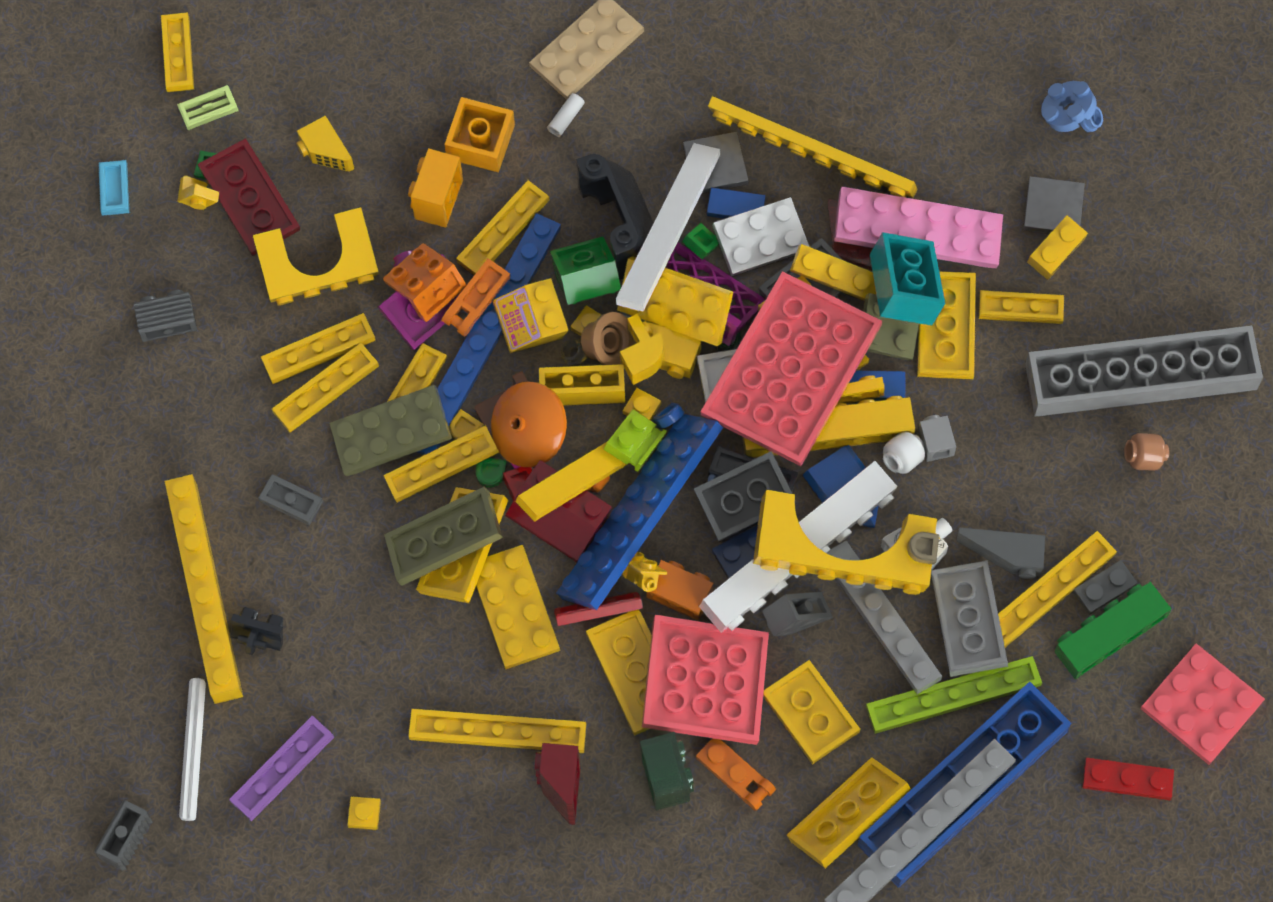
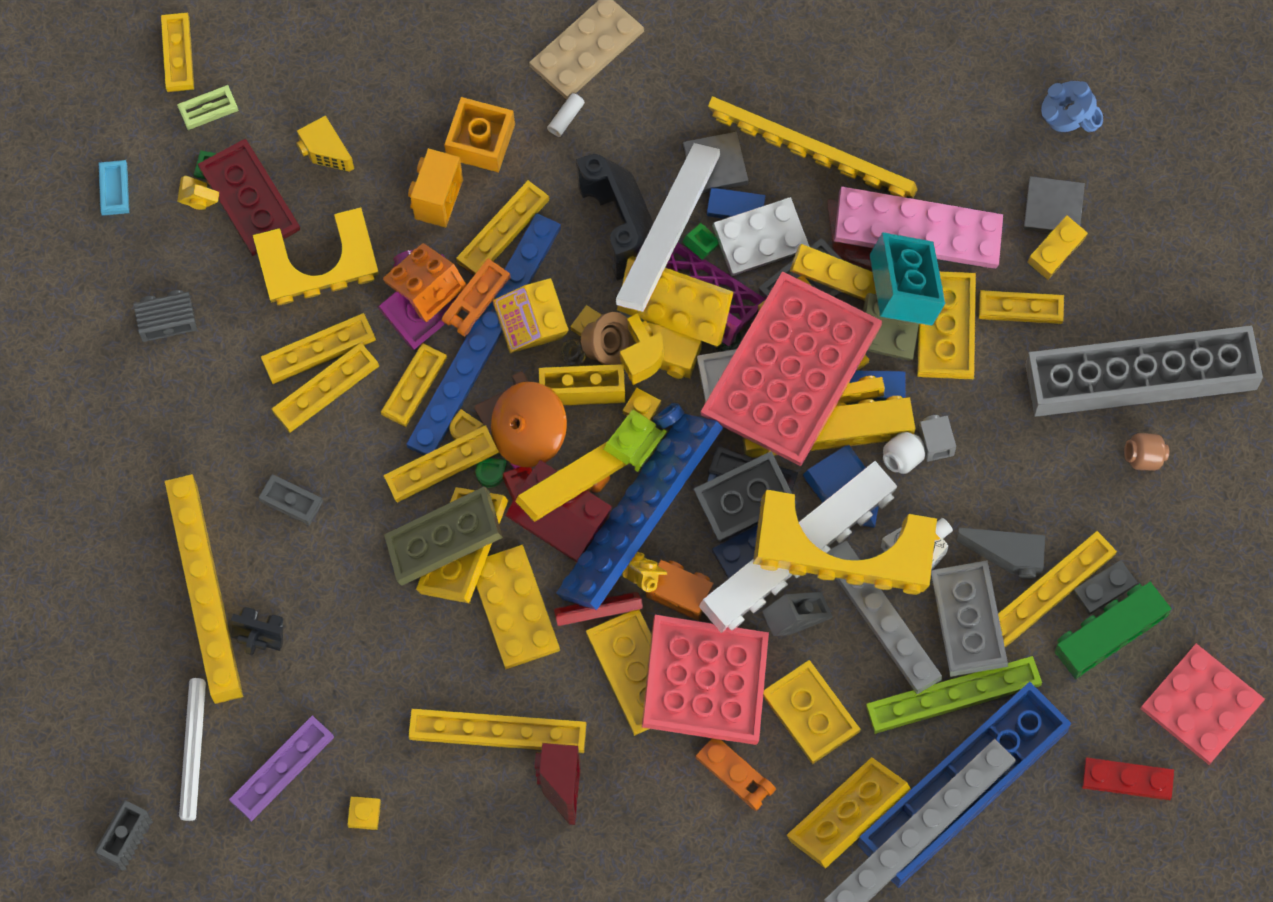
(390, 430): olive plate -> none
(585, 270): green container -> none
(665, 771): clear green brick -> none
(924, 547): dark tan tile -> none

